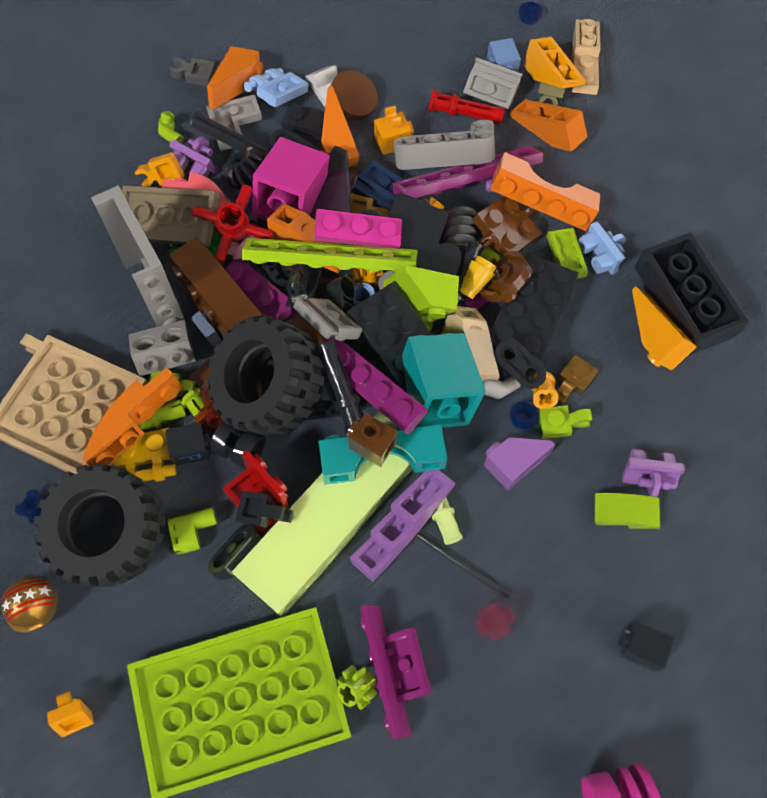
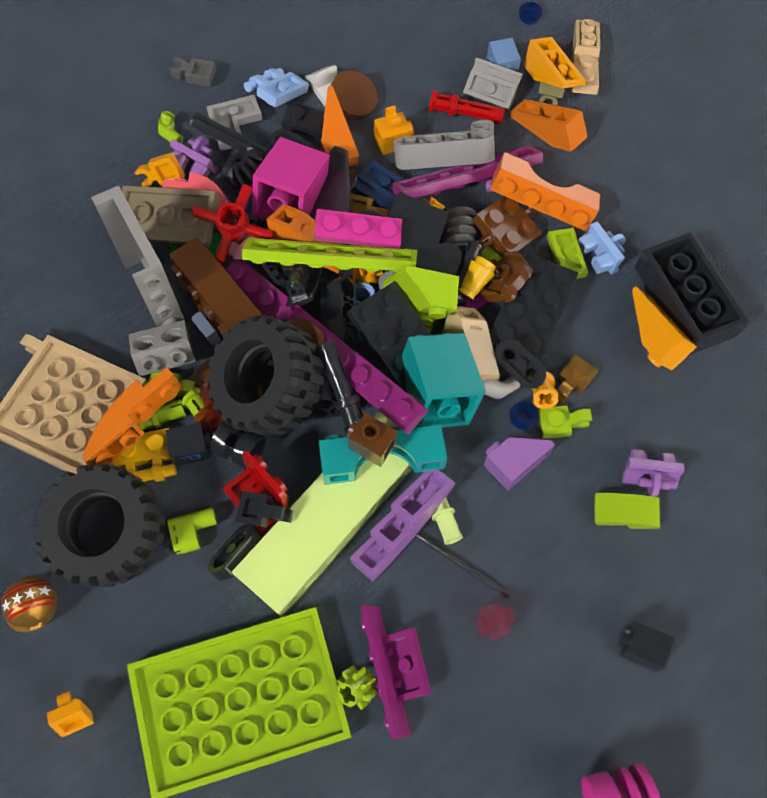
(24, 508): clear blue plate -> none
(231, 75): orange slope -> none
(327, 319): light grey plate -> none

